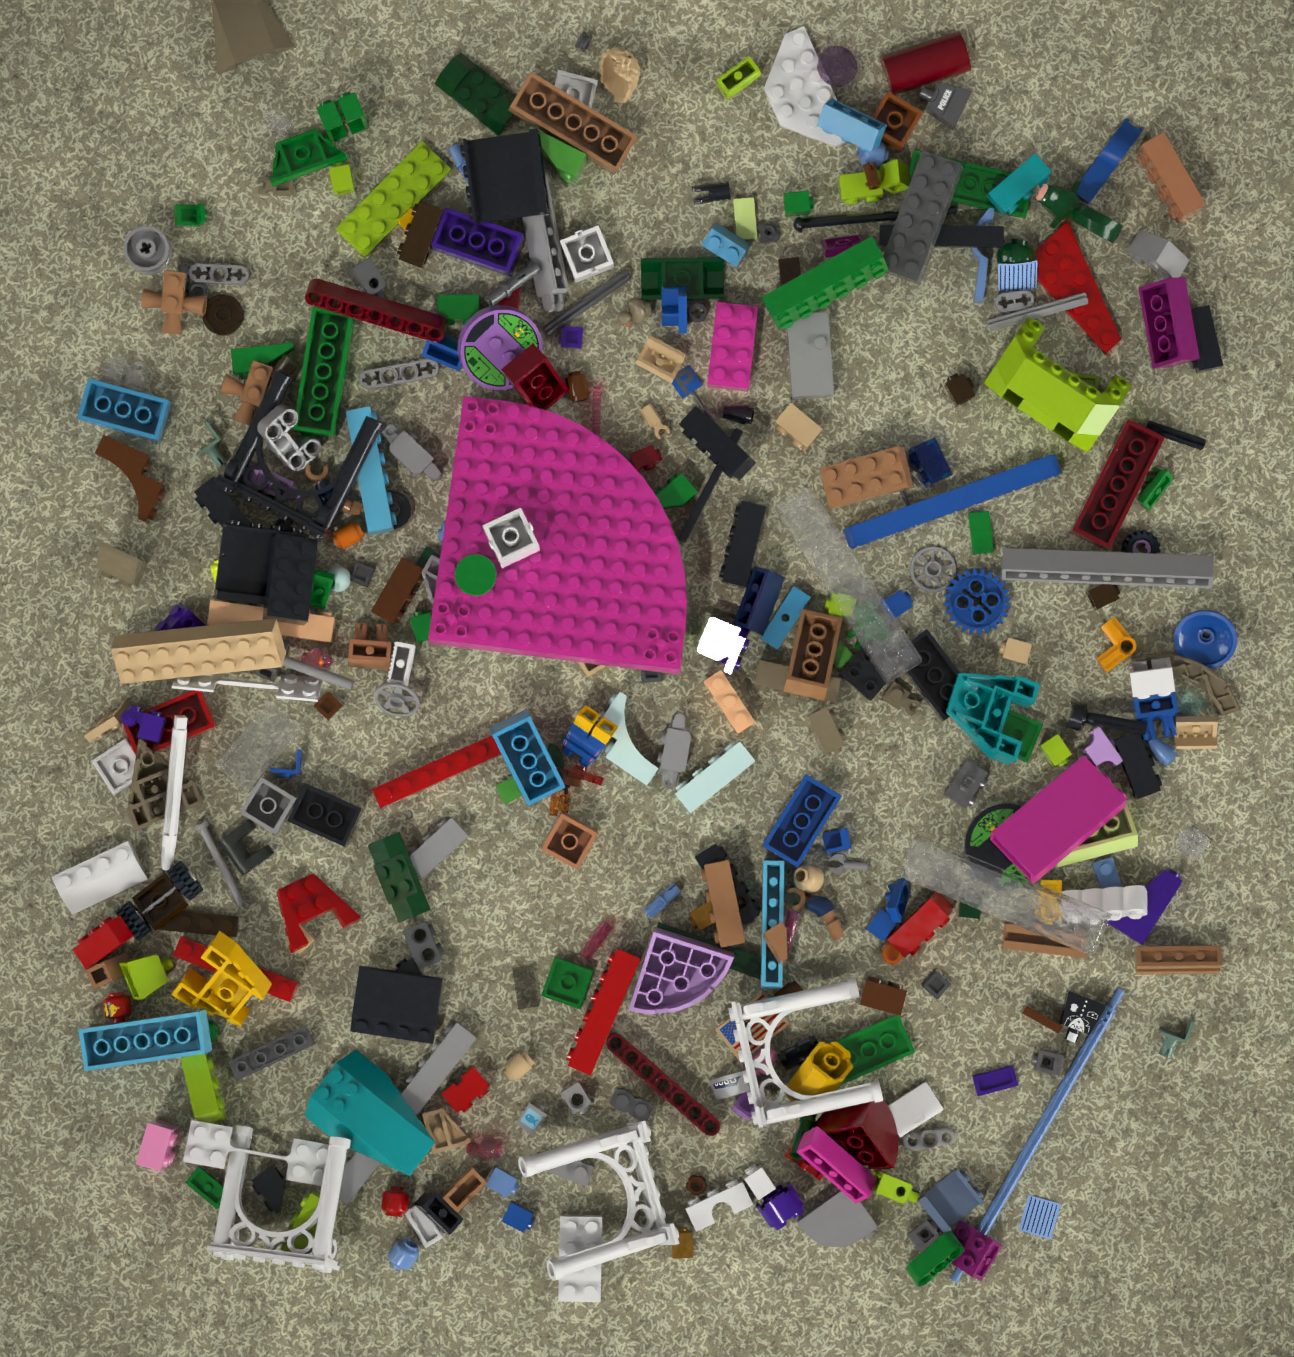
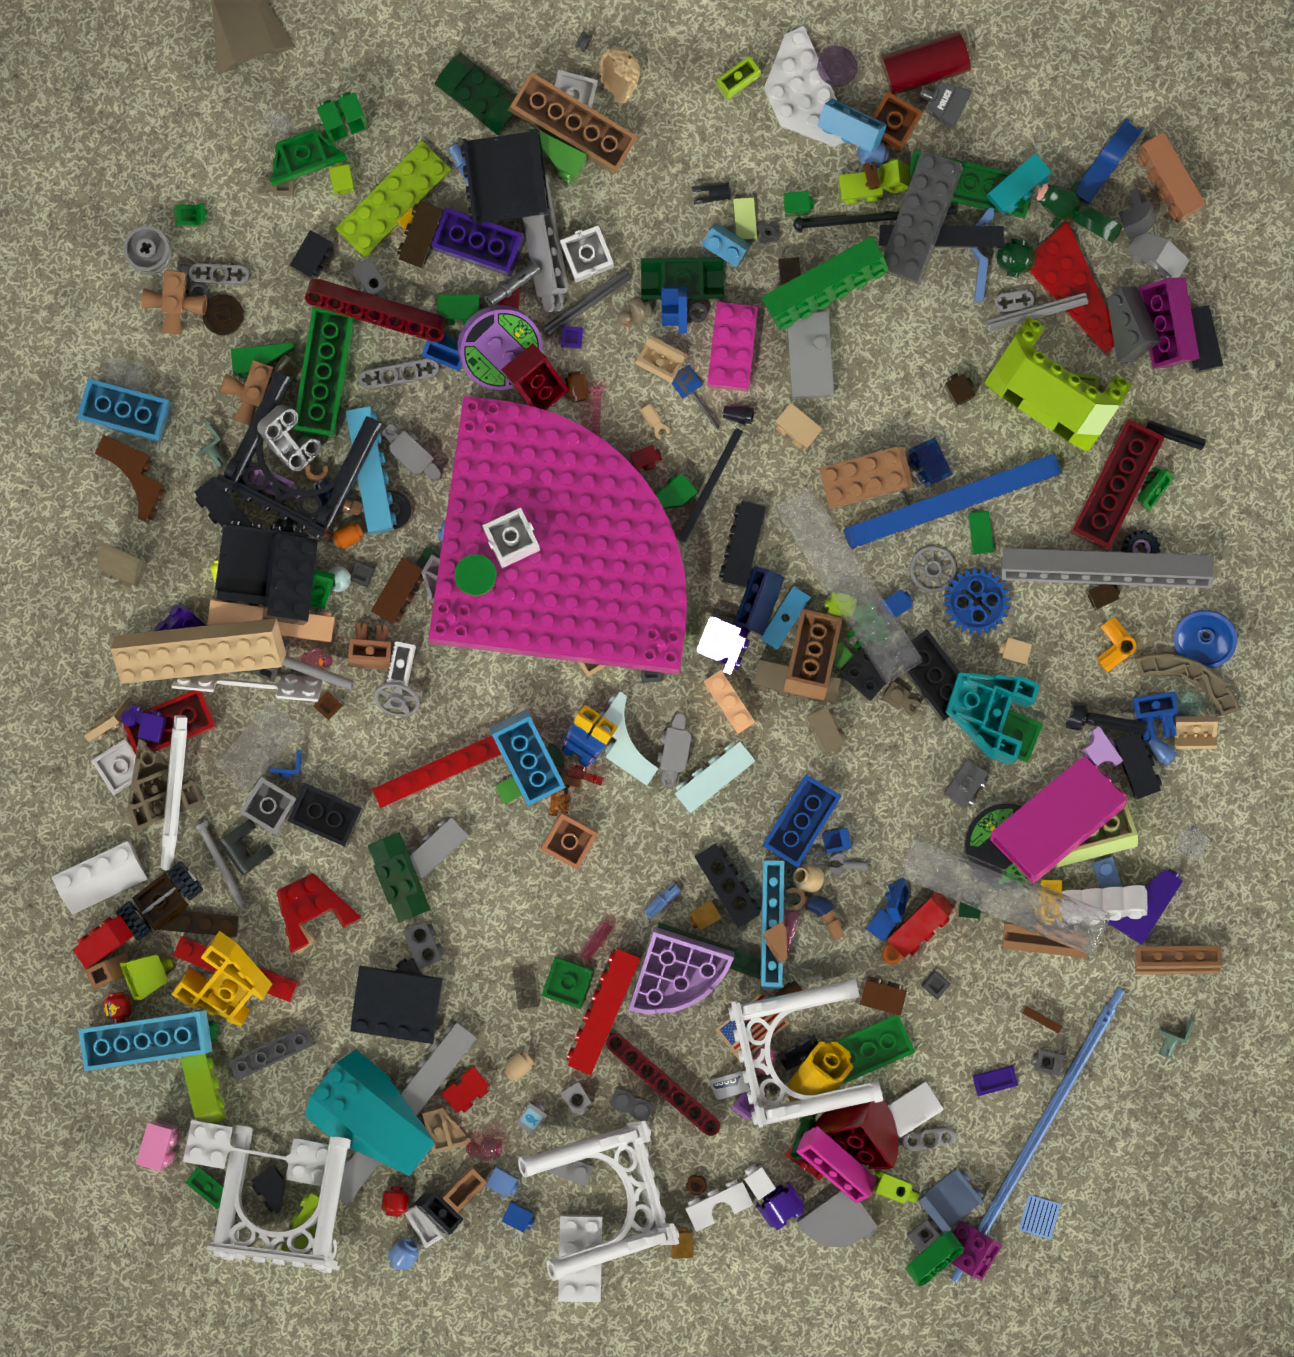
(311, 255): none -> black piece
(421, 625): green brick -> none
(717, 443): black brick -> none
(724, 904): medium nougat brick -> none
(835, 246): magenta tile -> none
(1017, 277): light blue sticker -> none
(1056, 751): lime brick -> none
(1080, 1015): black torso -> none
(1130, 325): none -> dark grey wedge
(1139, 217): none -> dark grey brick
(1153, 681): white piece -> none

